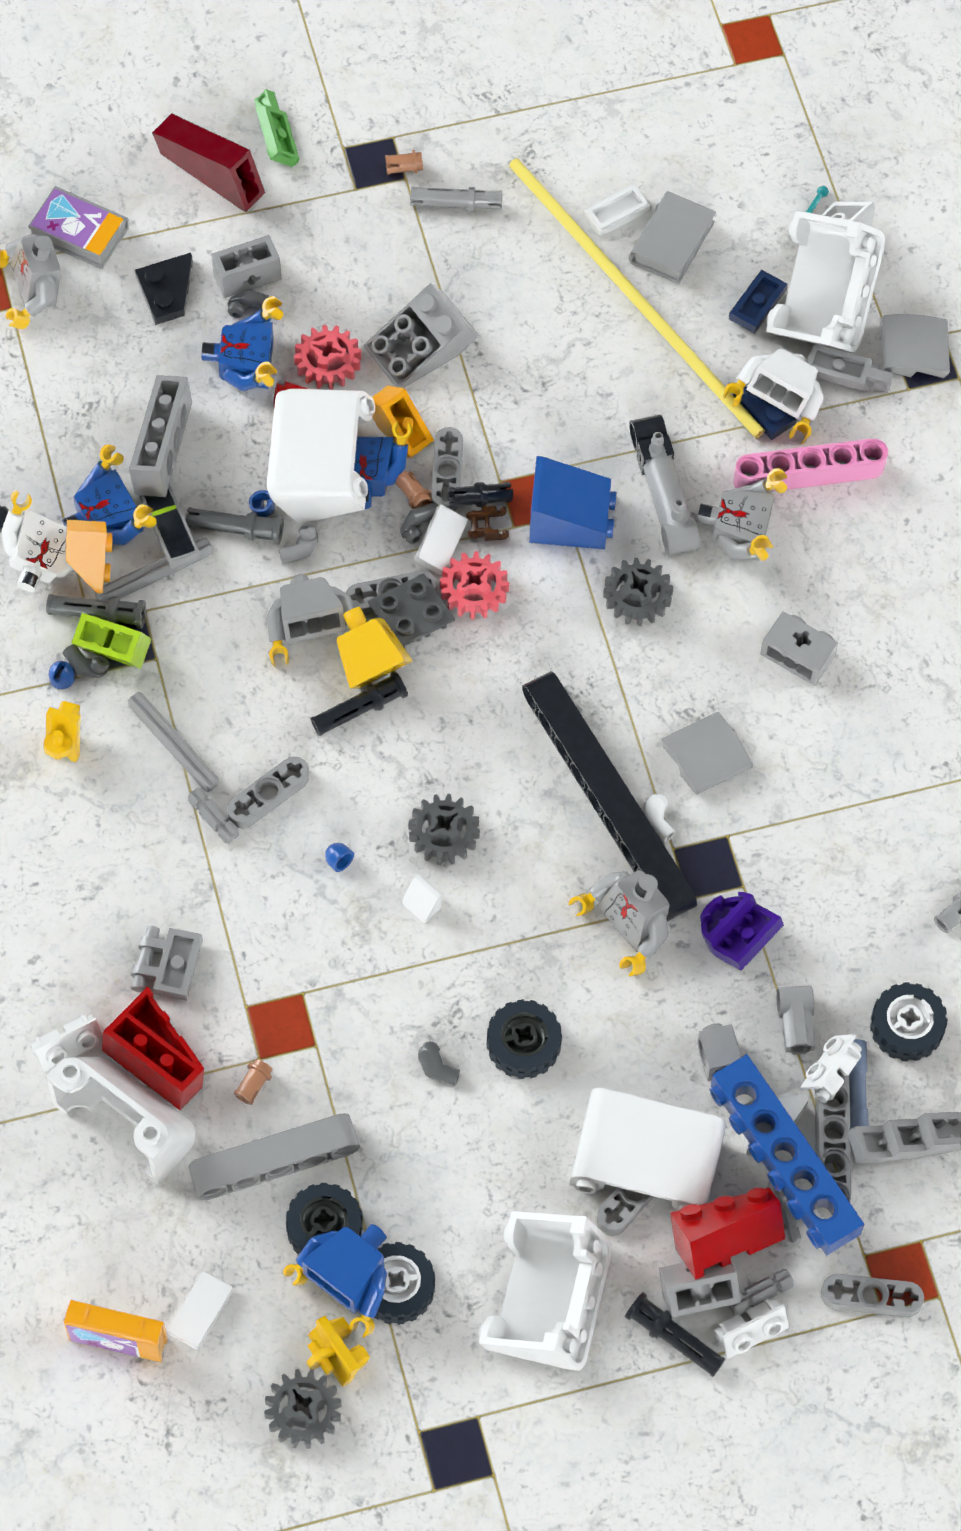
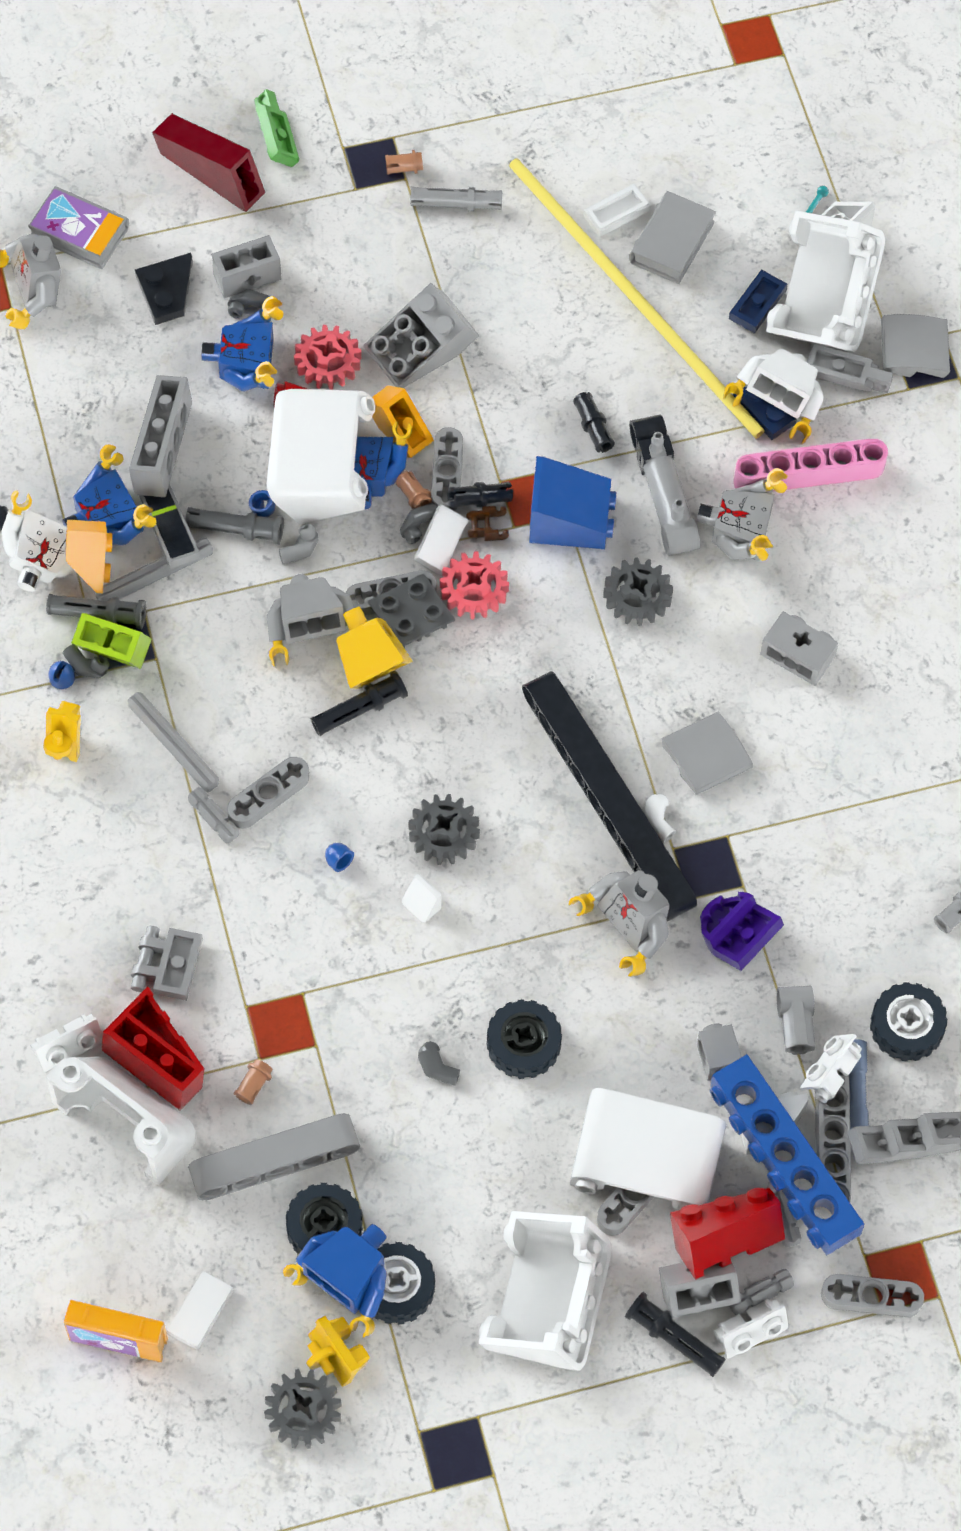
(593, 422): none -> black pin

